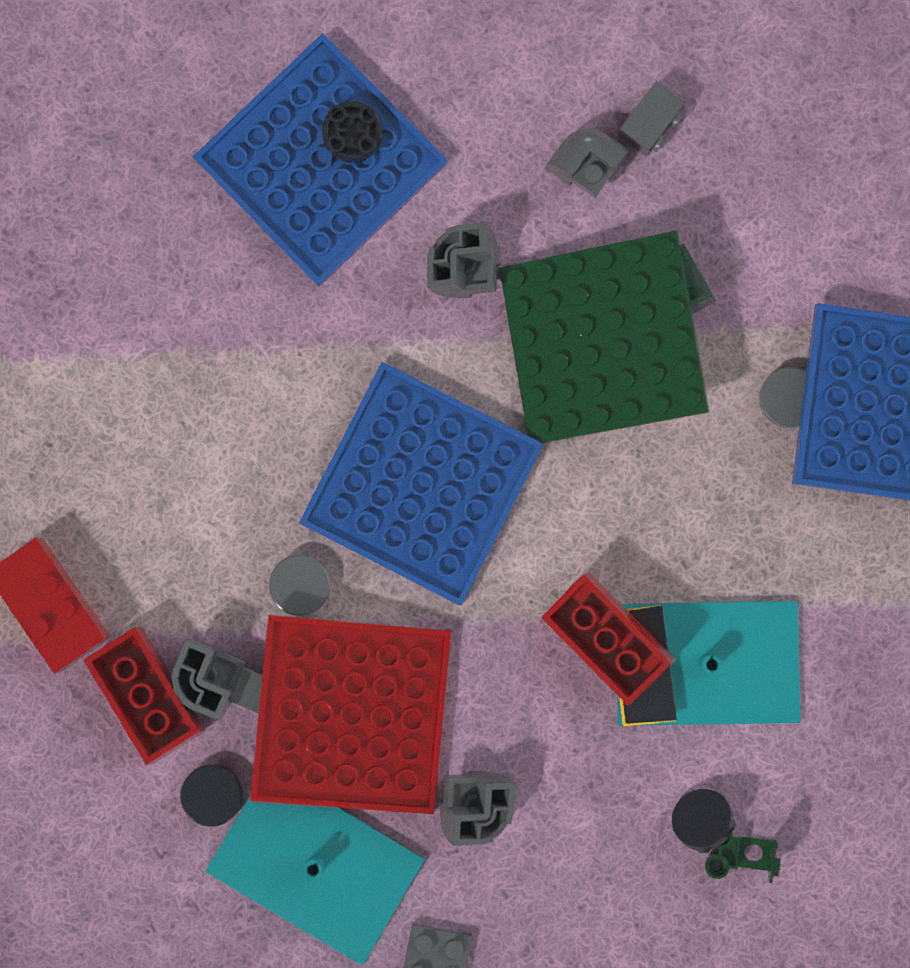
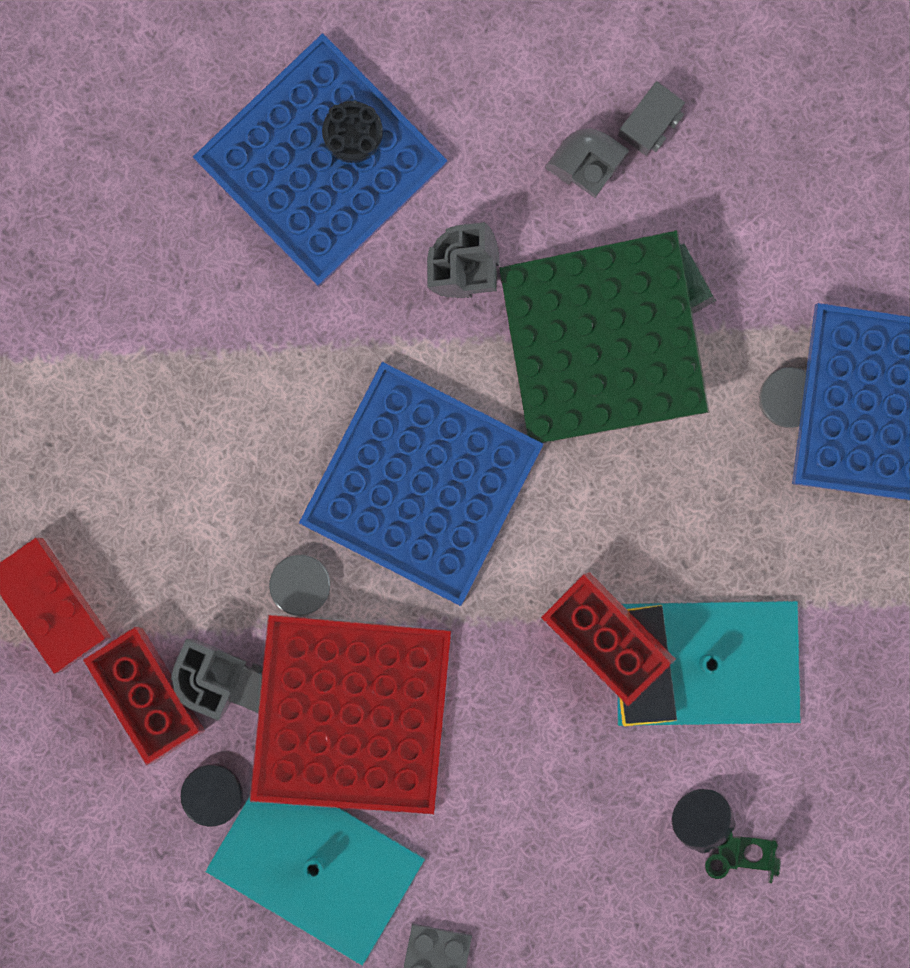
(476, 807): dark grey brick -> none

